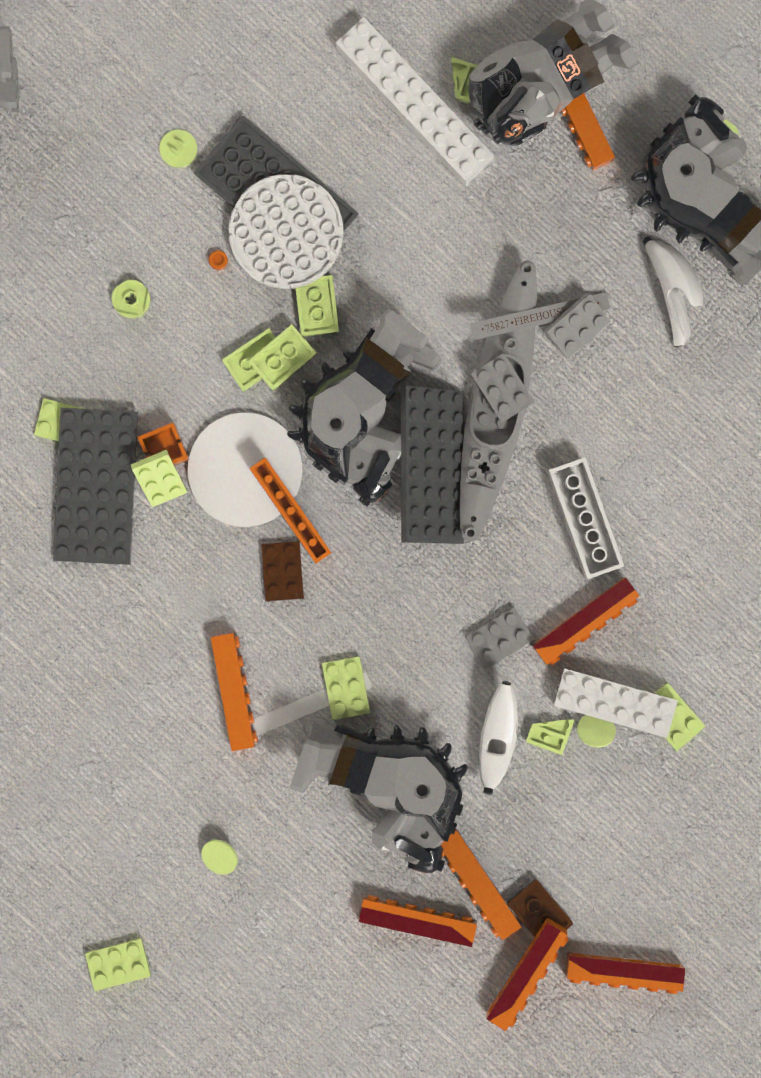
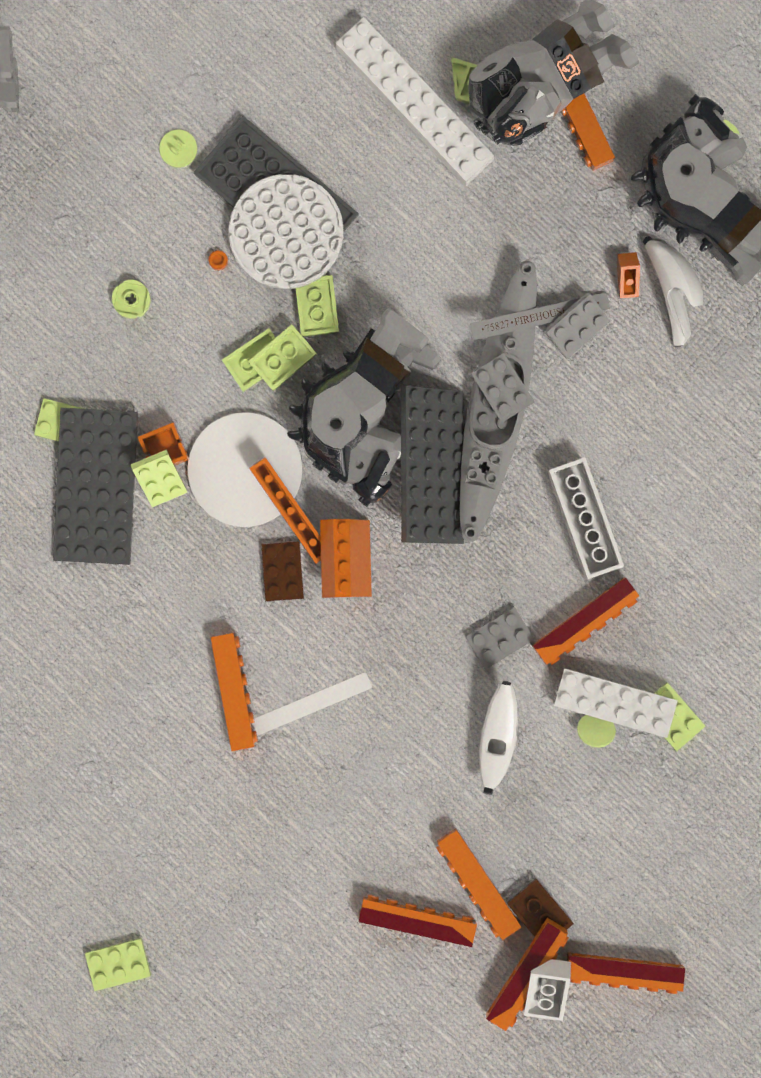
(219, 857): yellowish green piece -> none
(345, 558): none -> orange slope
(346, 688): yellowish green plate -> none
(395, 775): piece -> none
(548, 990): none -> white slope
(550, 735): yellowish green wing -> none
(628, 274): none -> orange slope

